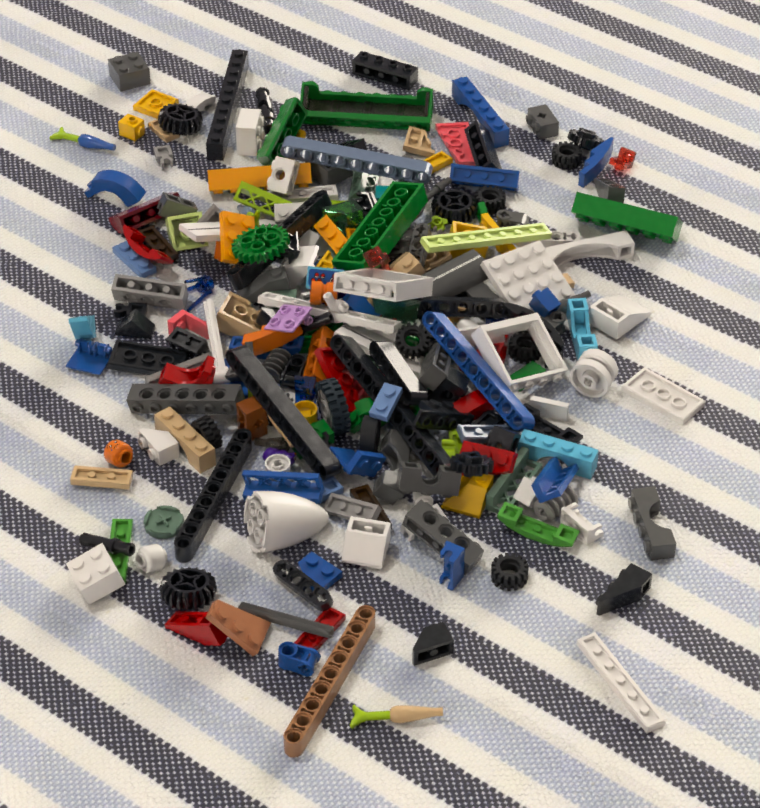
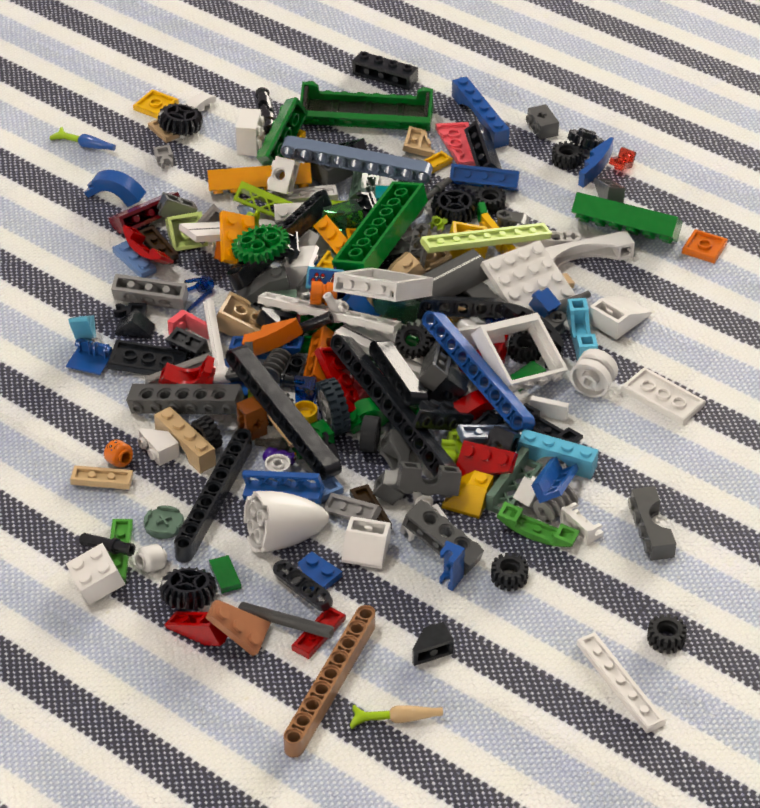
(129, 71): dark grey brick -> none
(131, 127): yellow brick -> none
(225, 574): none -> green tile
(227, 105): black brick -> none
(289, 318): lavender hinge -> none
(297, 658): blue piece -> none
(359, 462): blue bracket -> none
(376, 257): clear red bracket -> none
(385, 402): medium blue plate -> none
(471, 464): black gear -> none
(627, 589): black slope -> none
(663, 642): none -> black tyre
(704, 246): none -> orange tile

